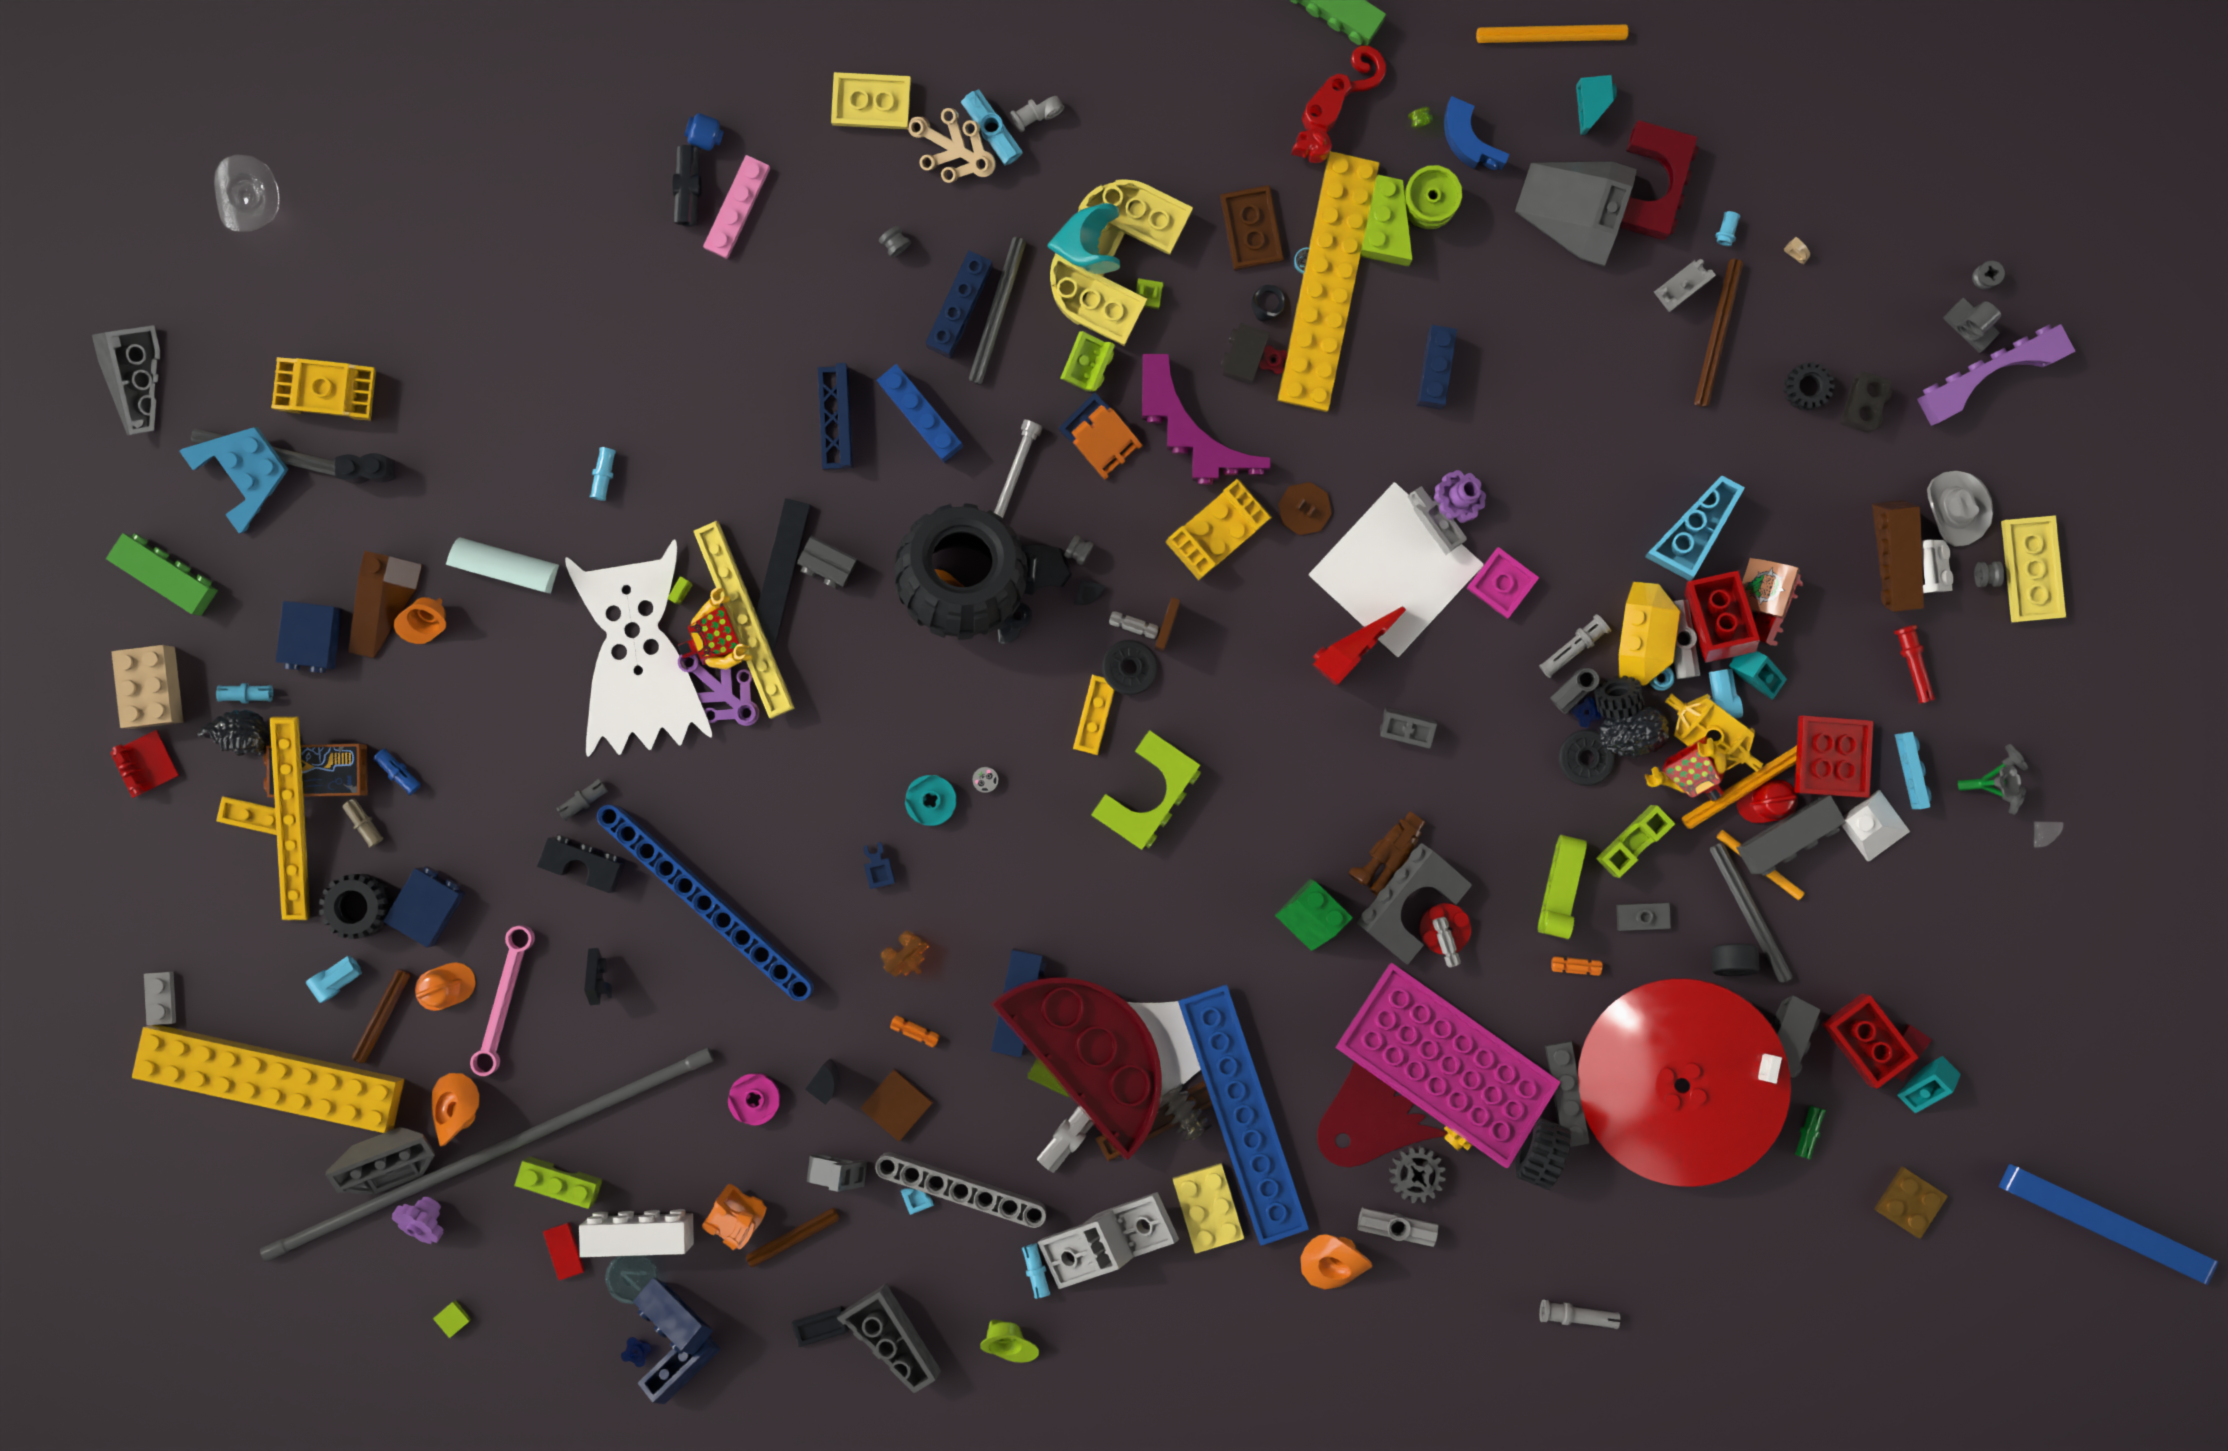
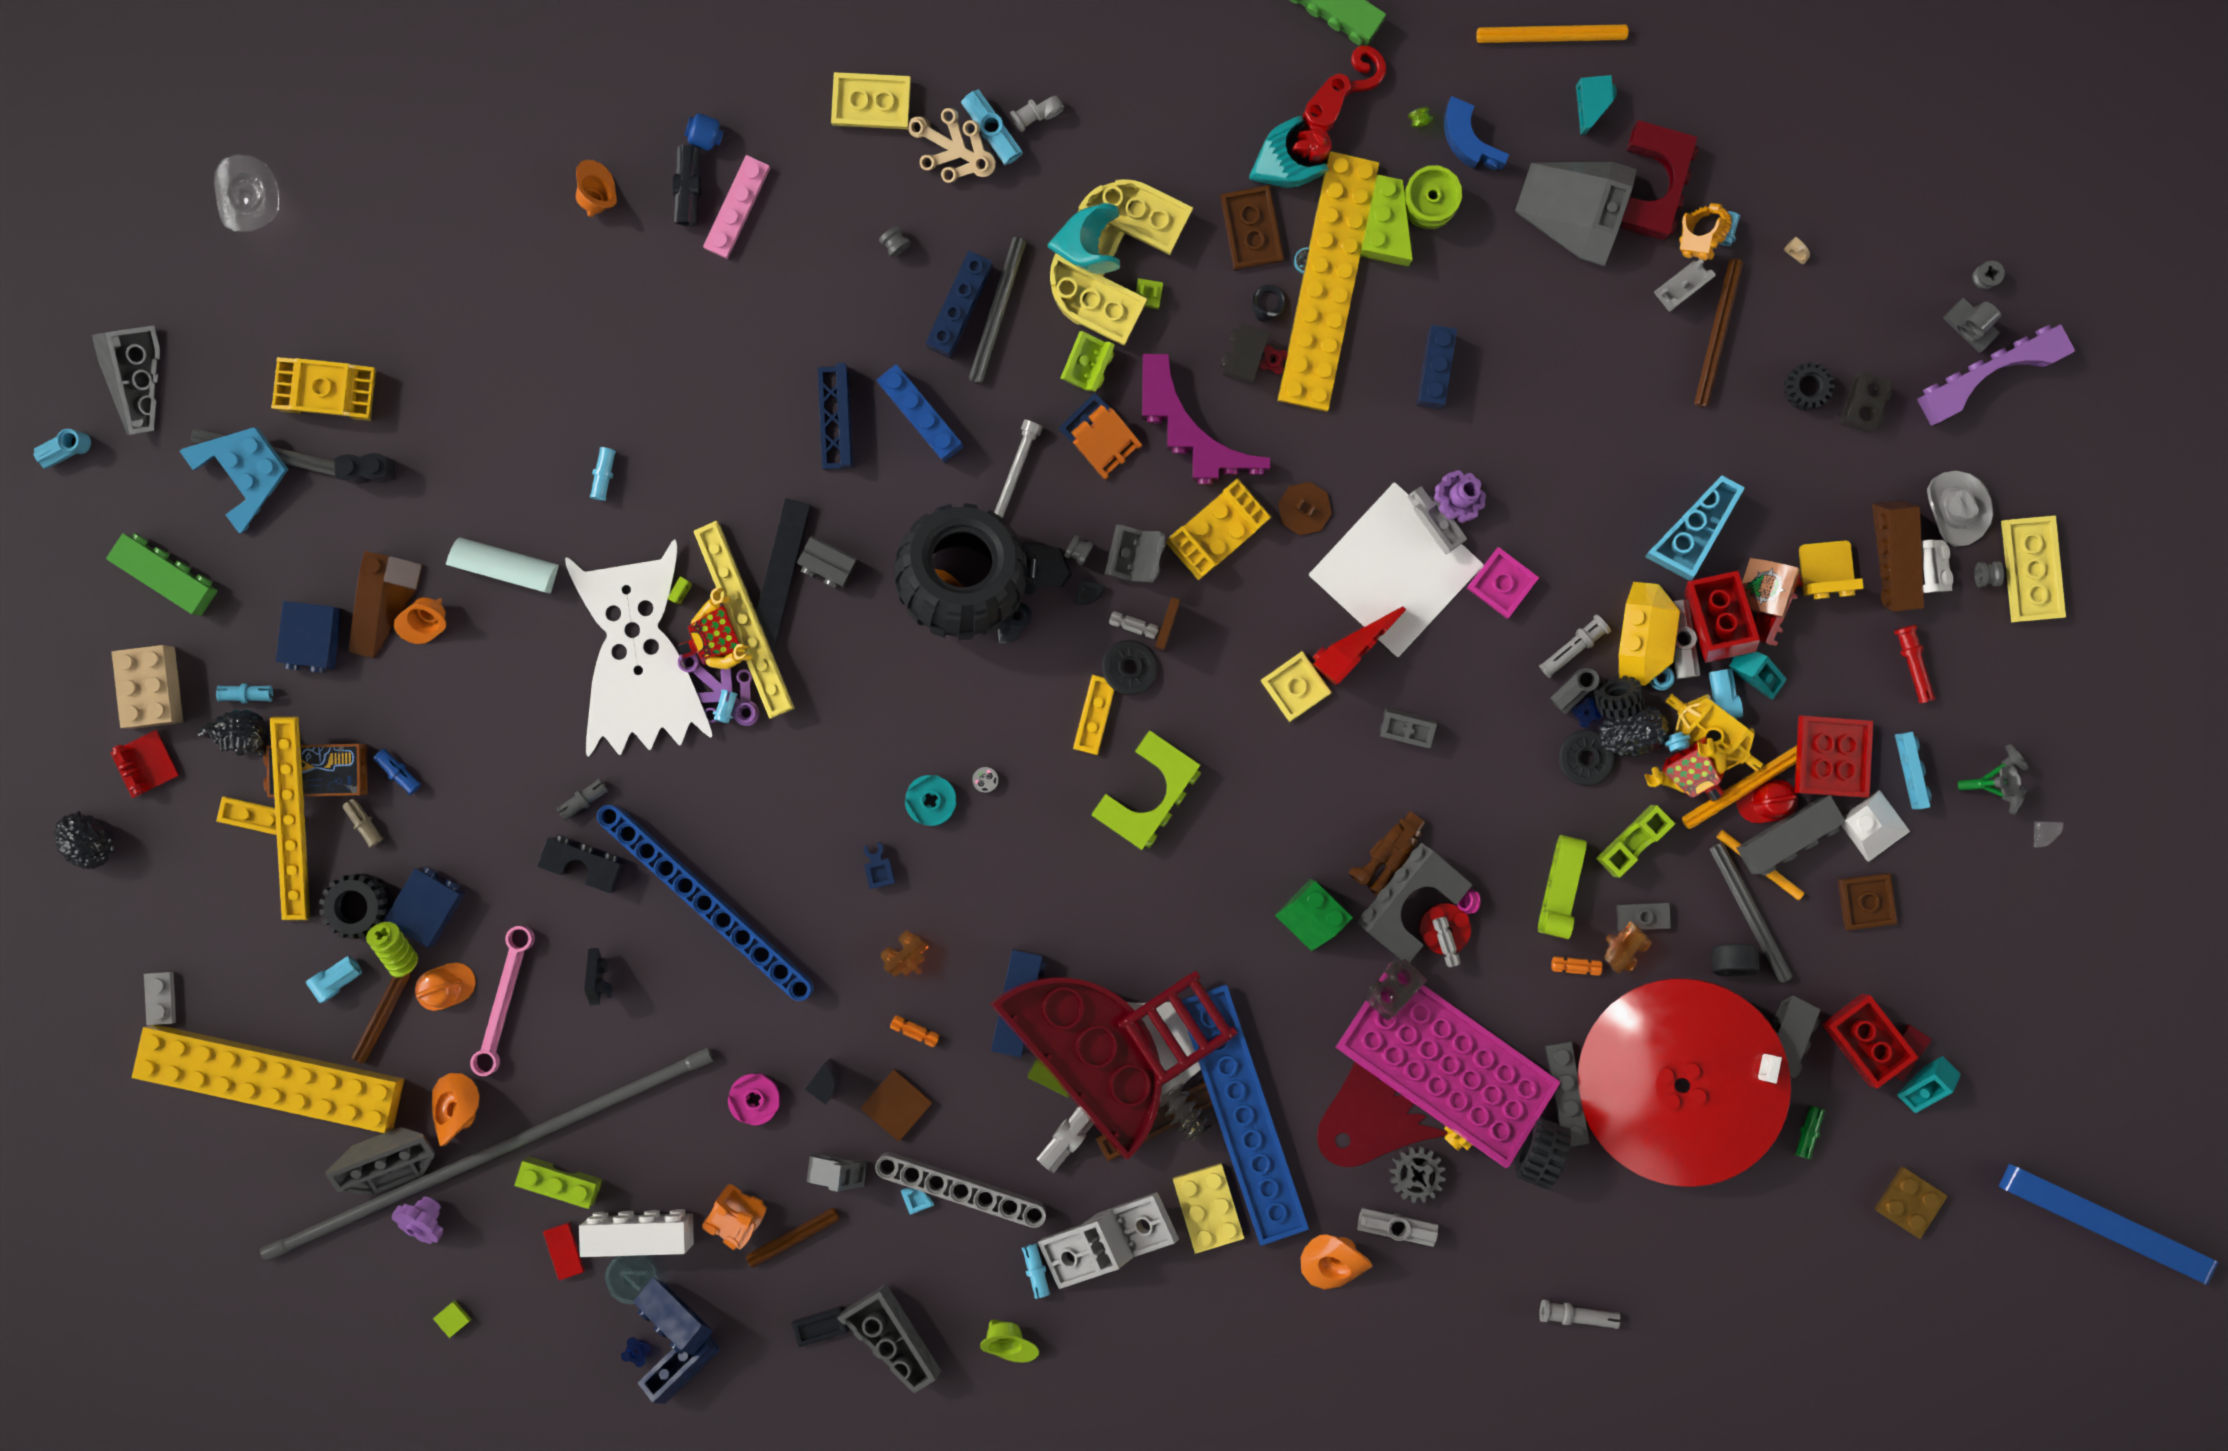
(60, 448): none -> medium azure piece
(79, 838): none -> black piece
(392, 948): none -> lime piece
(594, 187): none -> orange piece
(724, 708): none -> medium azure pin
(1135, 554): none -> dark grey bracket
(1184, 1061): none -> dark red bar
(1276, 166): none -> teal animal
(1295, 686): none -> light yellow tile
(1398, 992): none -> clear smoke brick
(1470, 902): none -> dark pink plate
(1624, 946): none -> clear orange hips
(1678, 742): none -> medium azure plate
(1703, 245): none -> light orange piece
(1828, 569): none -> yellow bracket
(1867, 901): none -> reddish brown tile

